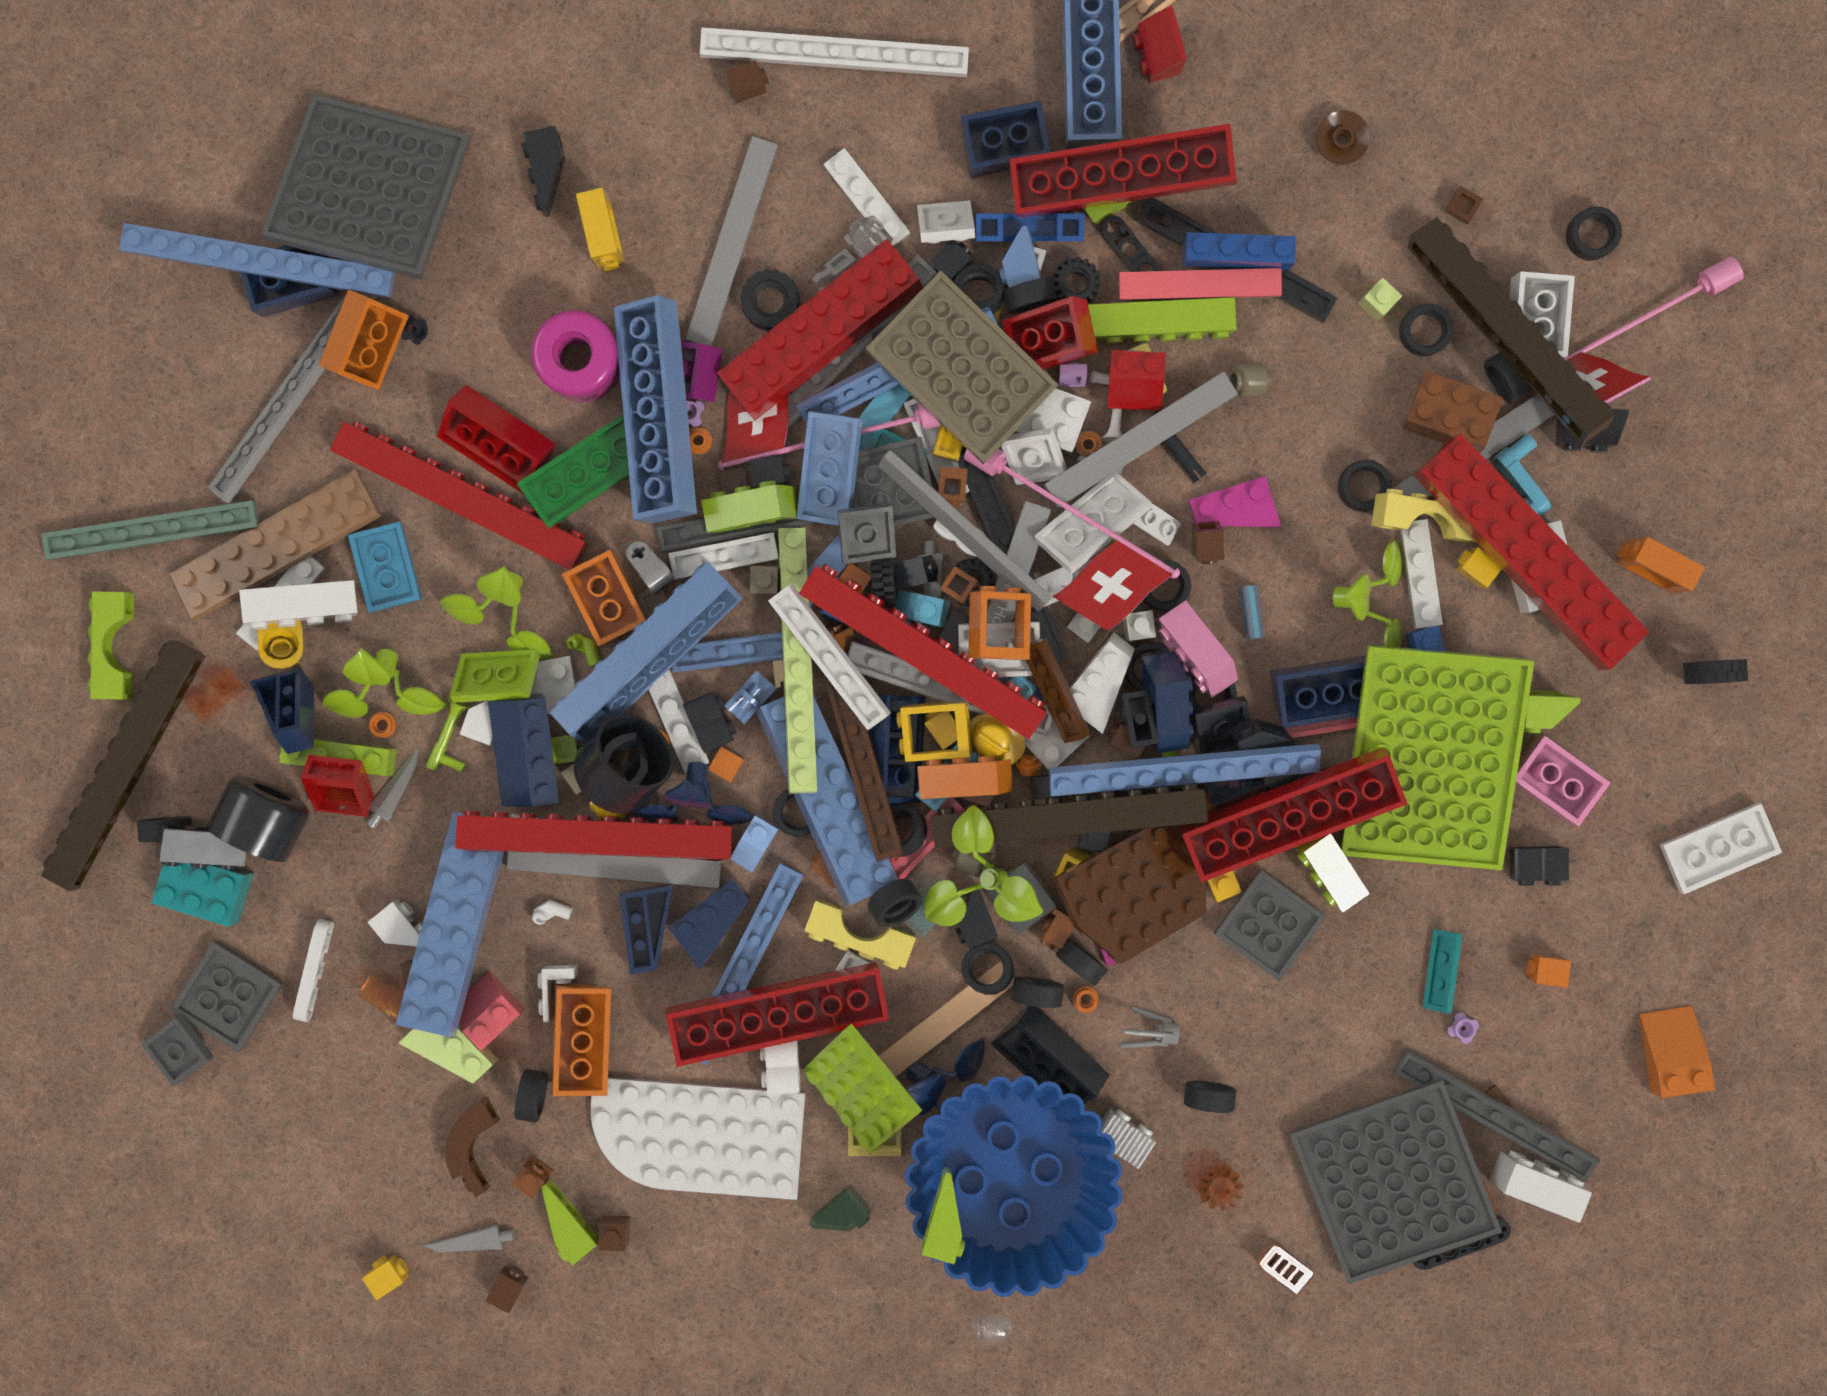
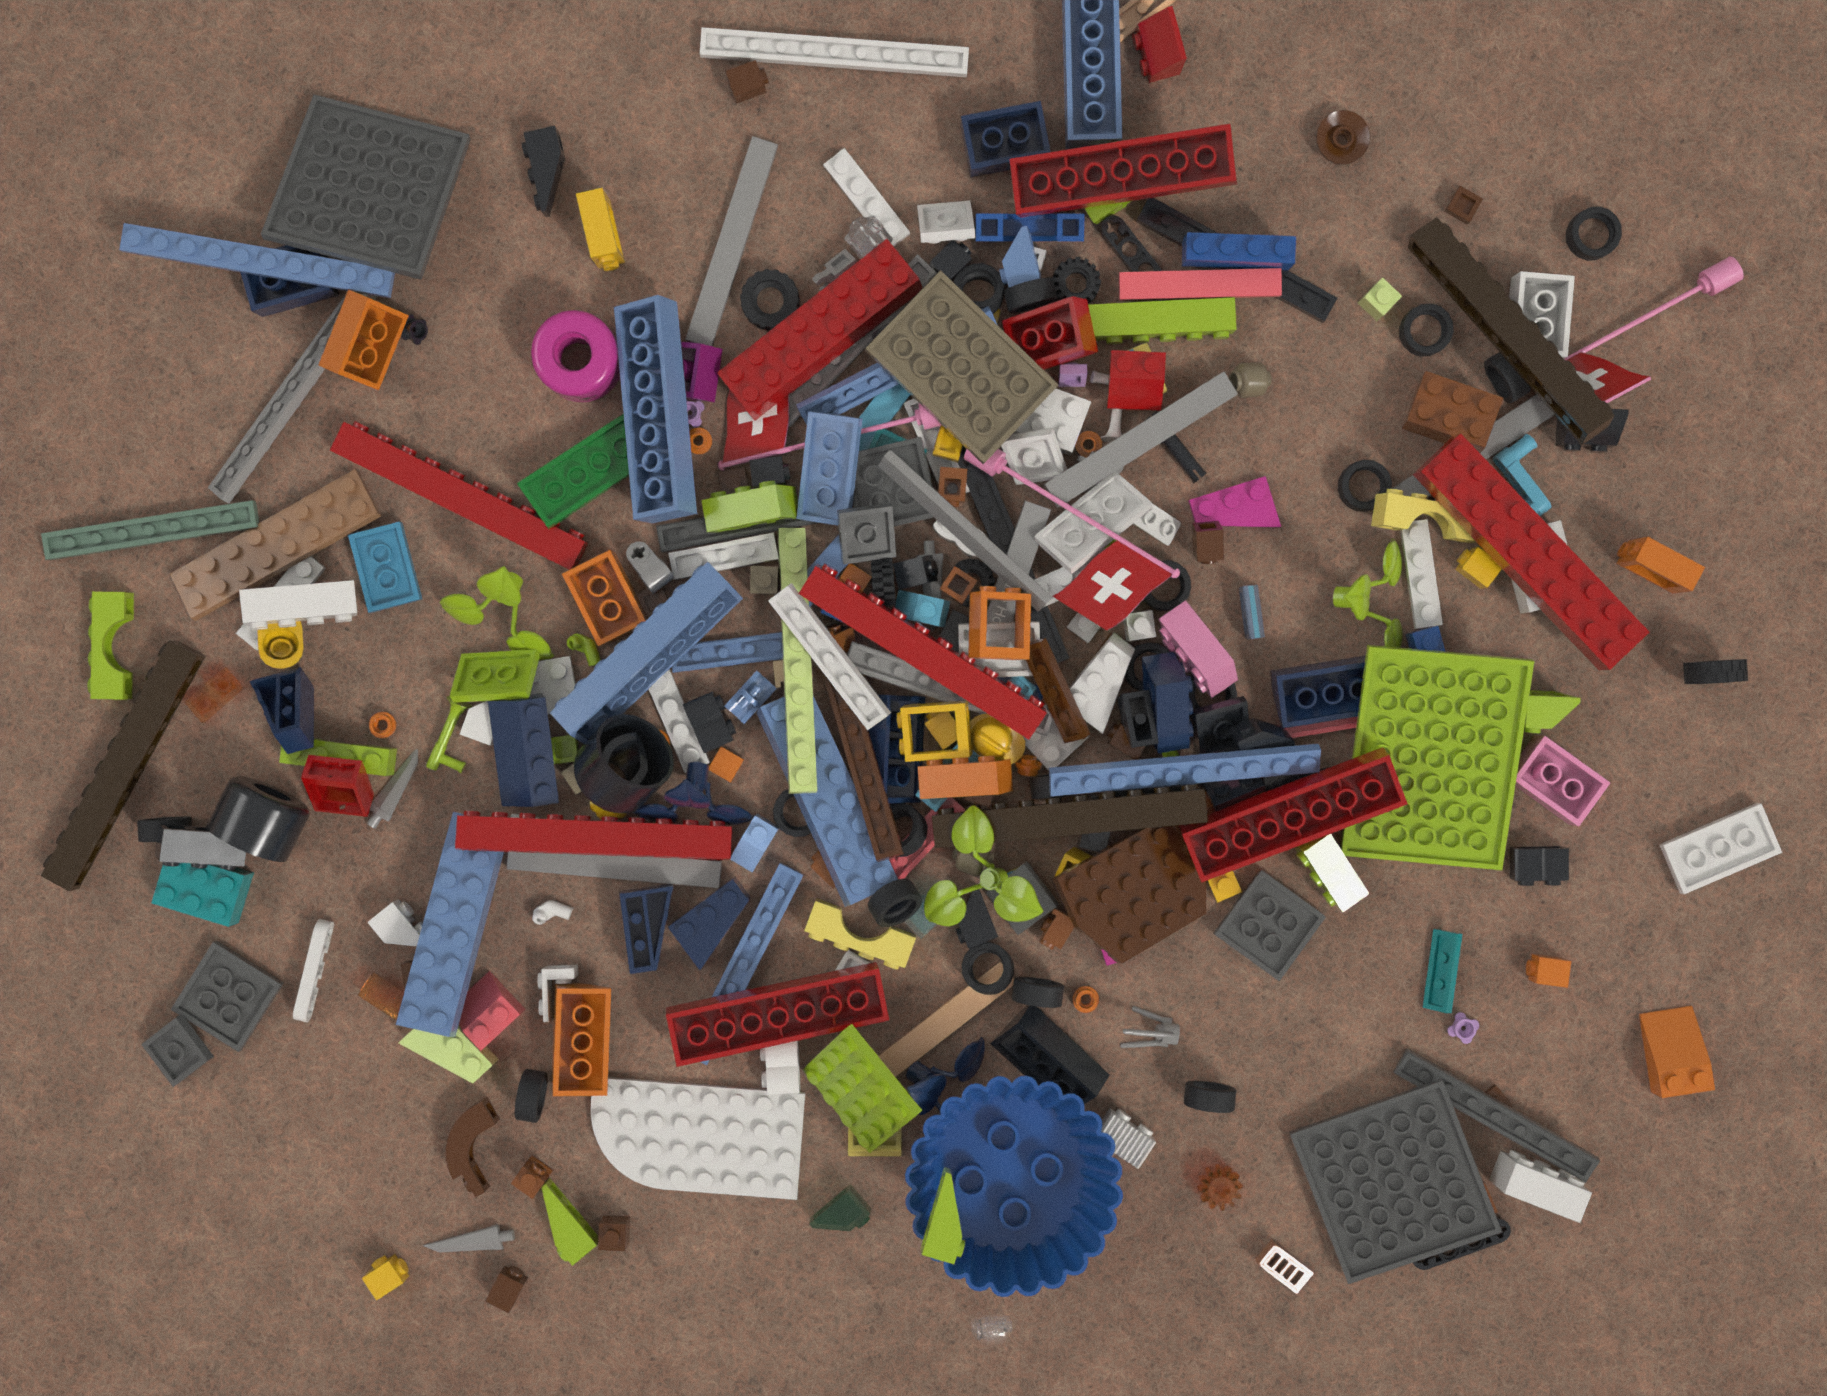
(378, 671): lime plant -> none
(493, 437): red slope -> none
(1081, 962): black tyre -> none

